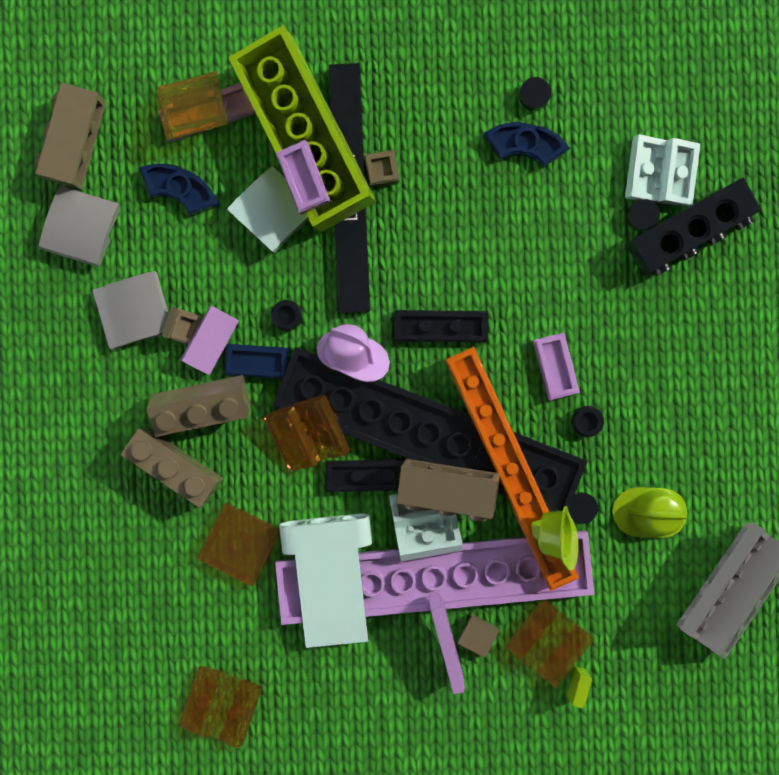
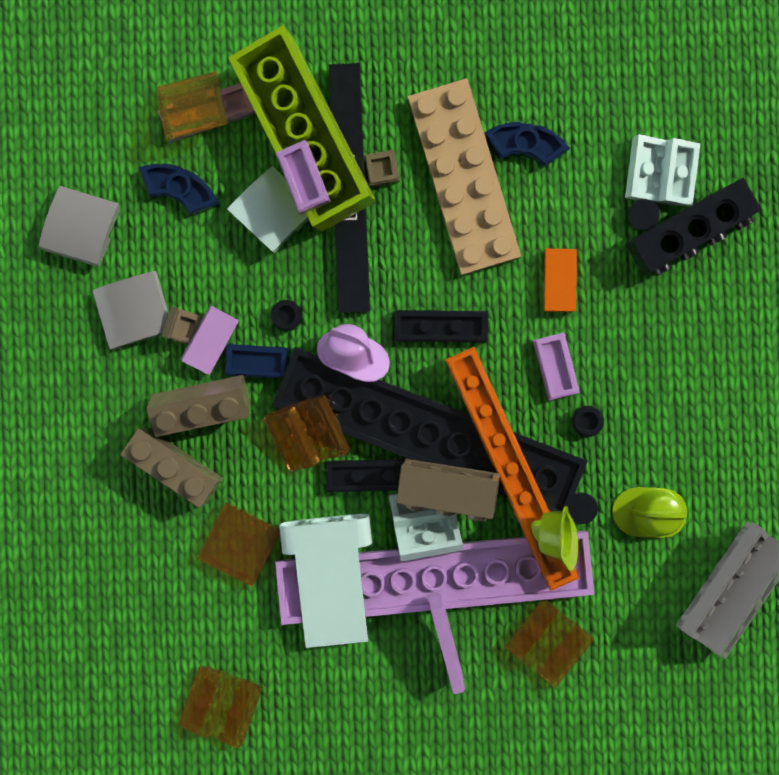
(70, 136): dark tan brick -> none
(464, 177): none -> tan plate
(478, 635): dark tan tile -> none
(534, 94): black tile -> none
(560, 280): none -> orange tile
(579, 687): lime tile -> none

